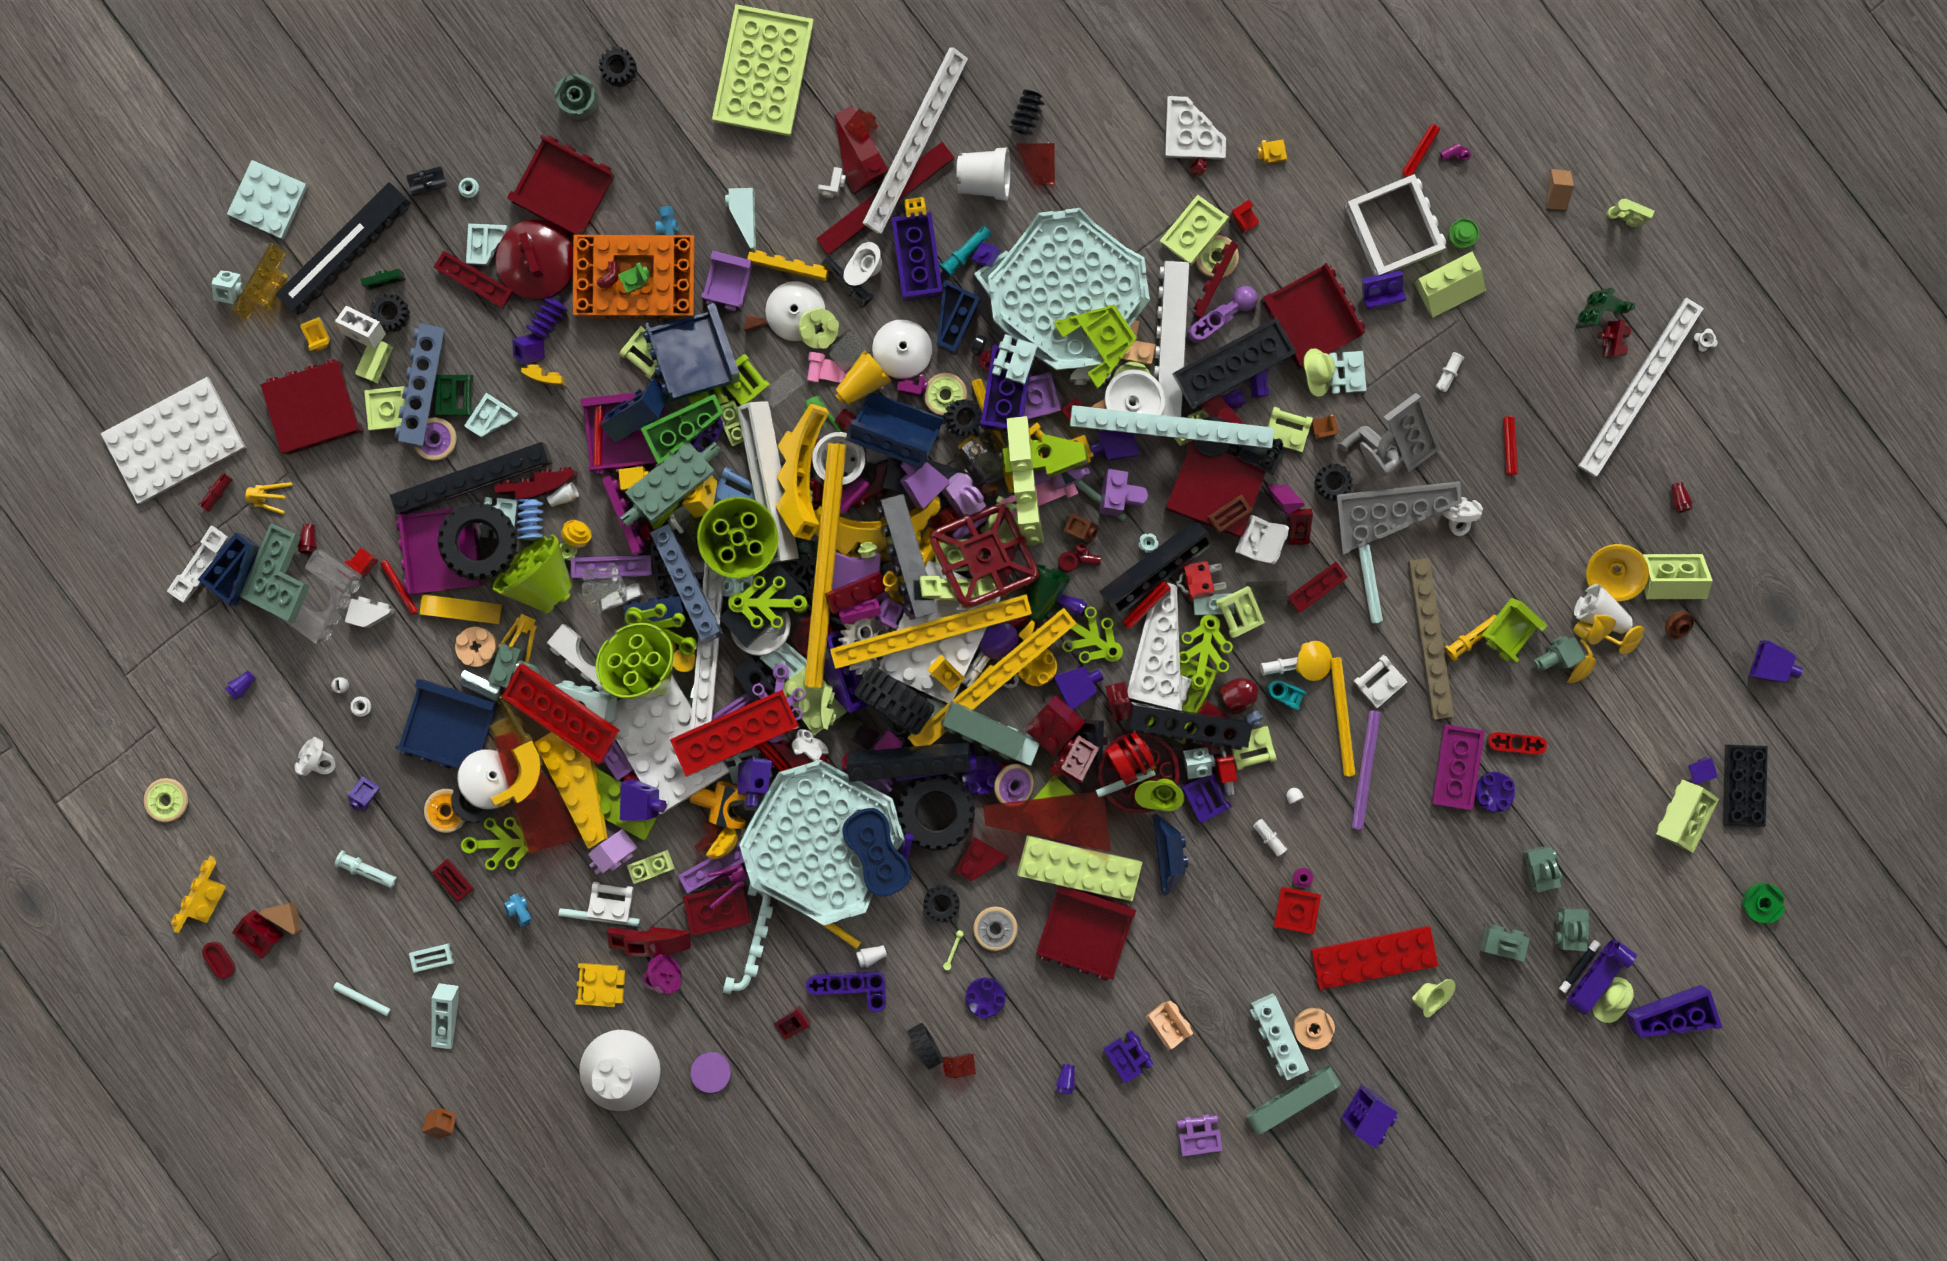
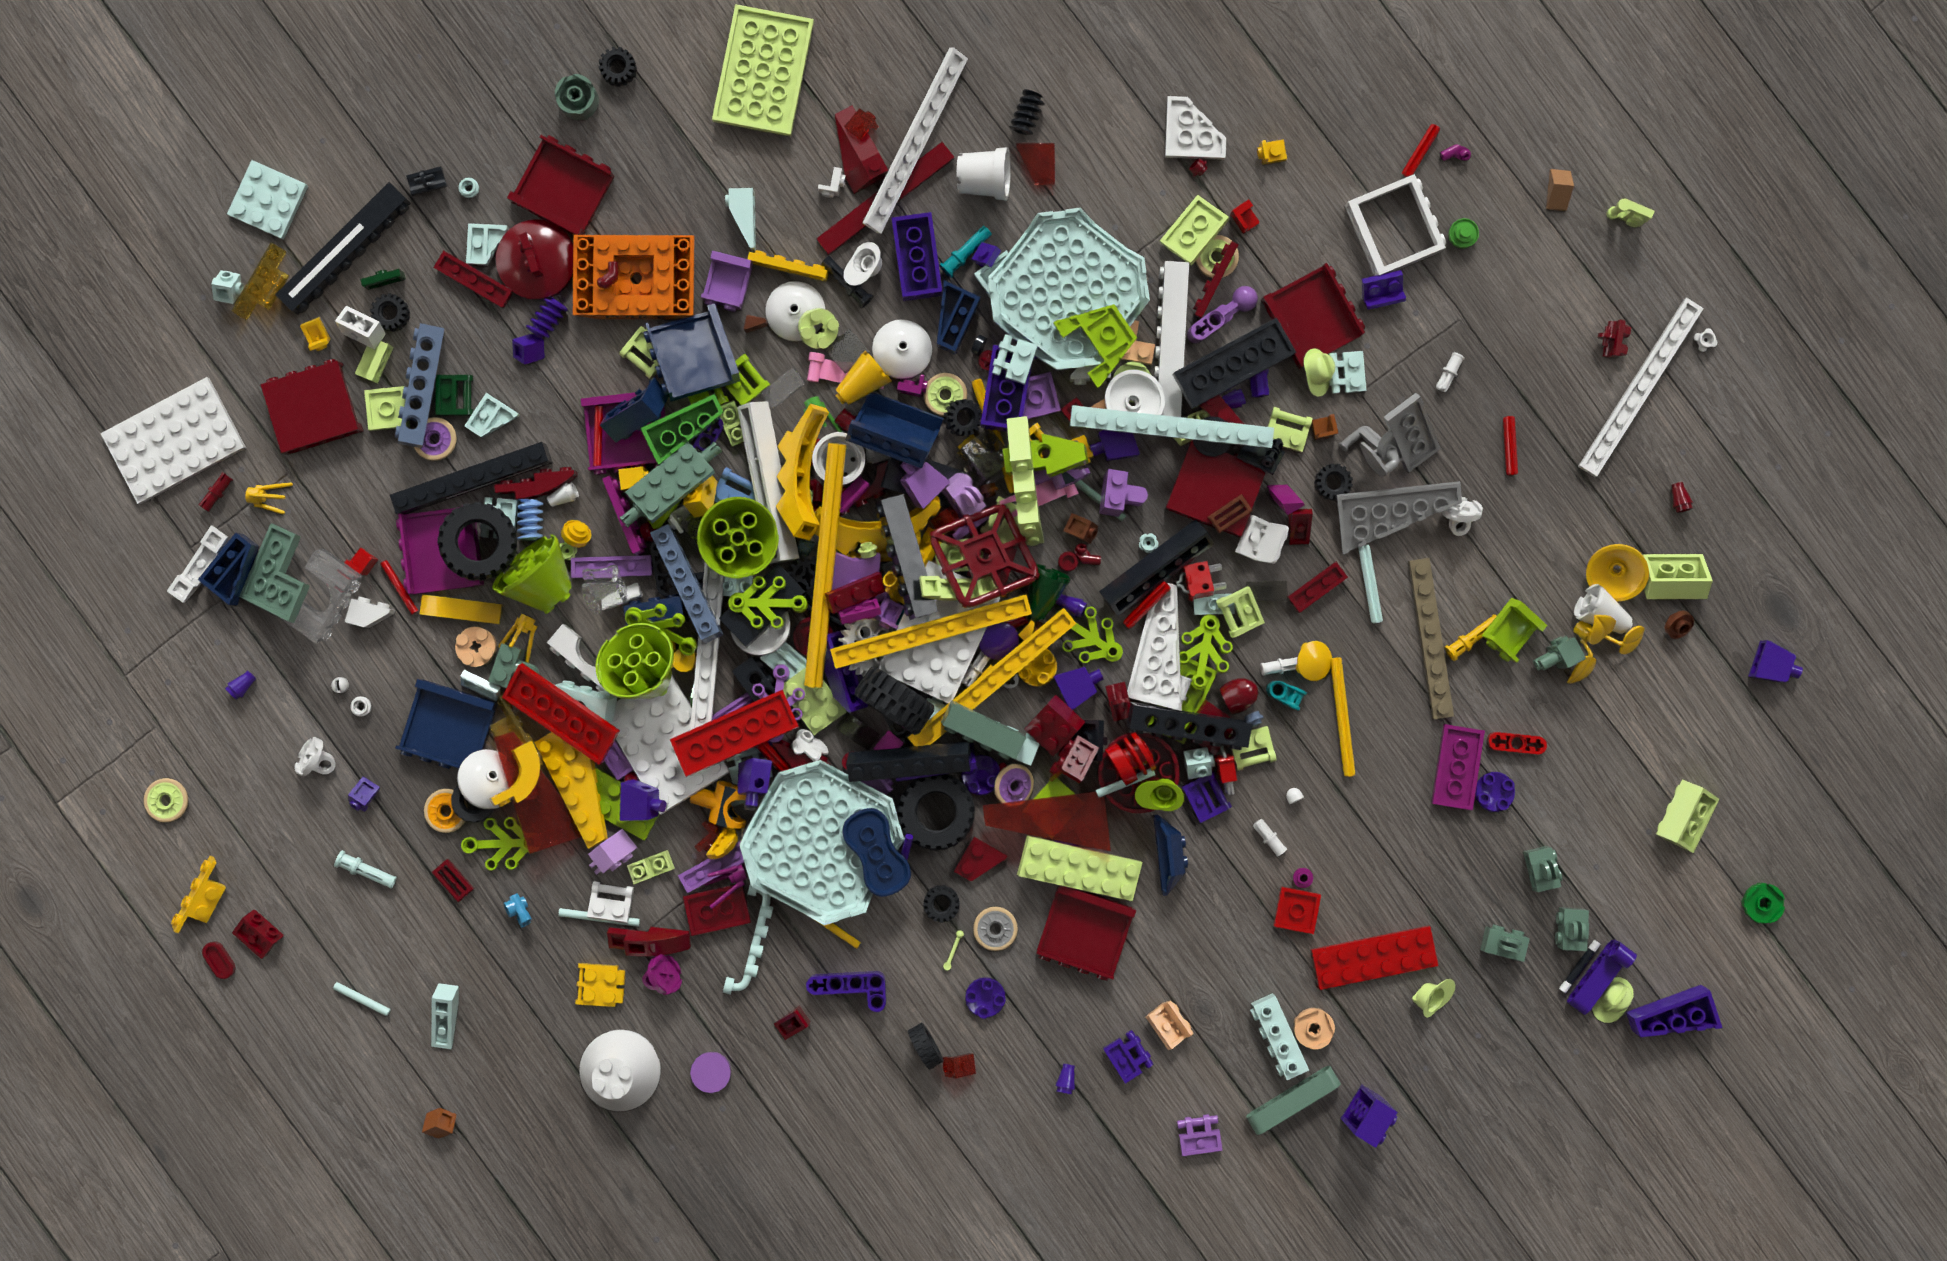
(284, 916): medium nougat slope -> none
(308, 539): dark red cone -> none
(448, 953): light aqua tile -> none
(538, 374): yellow slope -> none
(634, 278): bright green bracket -> none
(667, 224): dark azure plate -> none
(827, 712): yellowish green slope -> none
(869, 956): white cone -> none
(915, 209): yellow tile -> none
(945, 673): yellow slope -> none
(1366, 770): medium lavender axle -> none
(1384, 686): white plate -> none
(1451, 284): yellowish green slope -> none
(1598, 303): dark green plate -> none
(1702, 770): dark purple panel -> none
(1745, 785): black tile -> none

